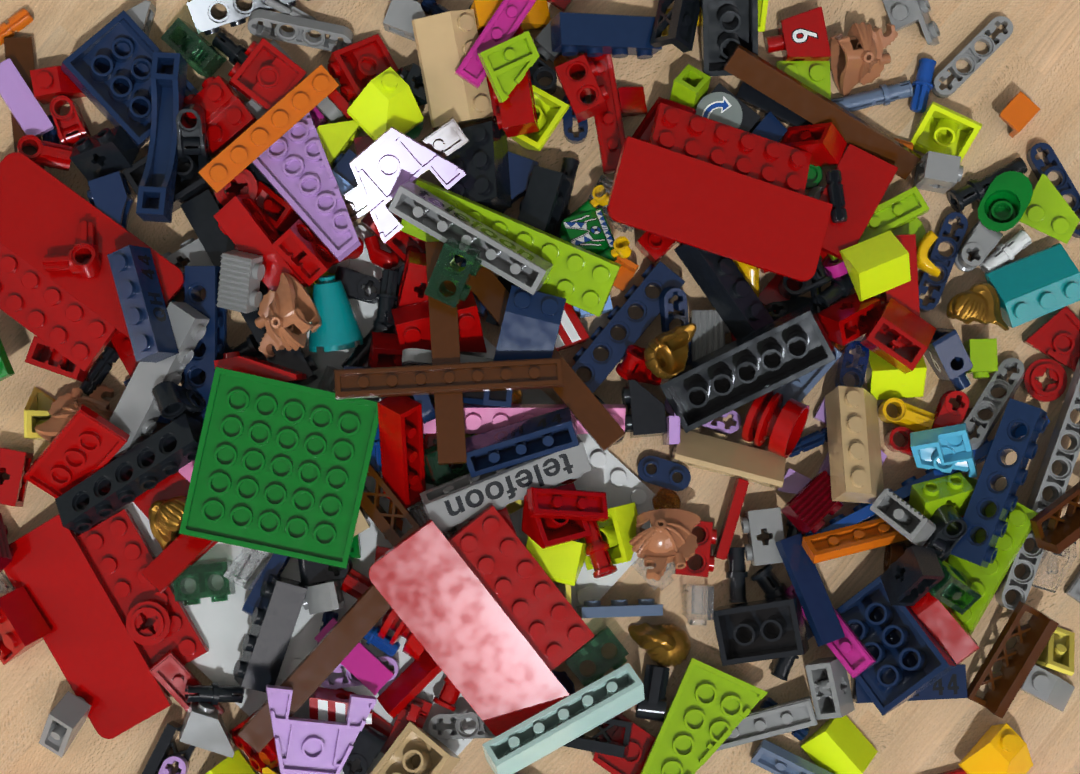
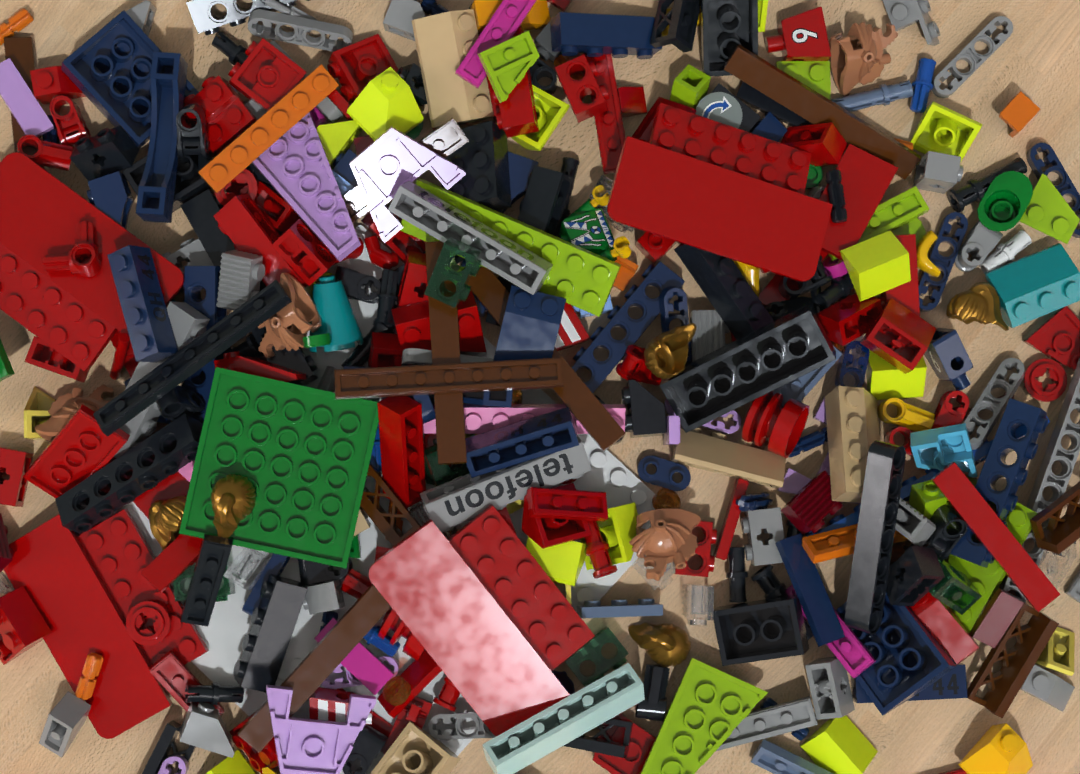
(87, 681): none -> orange piece
(99, 370): black axle -> none
(119, 356): none -> red bar
(191, 358): none -> black tile
(193, 48): clear green brick -> none
(206, 580): none -> black tile
(231, 502): none -> pearl gold hair
(317, 340): none -> green tile
(396, 691): none -> clear orange tile
(568, 120): dark blue beam -> none
(754, 501): none -> dark blue axle
(783, 667): black pin -> none
(875, 536): none -> black beam
(983, 357): lime brick -> none
(995, 536): none -> red tile
(996, 618): none -> tile

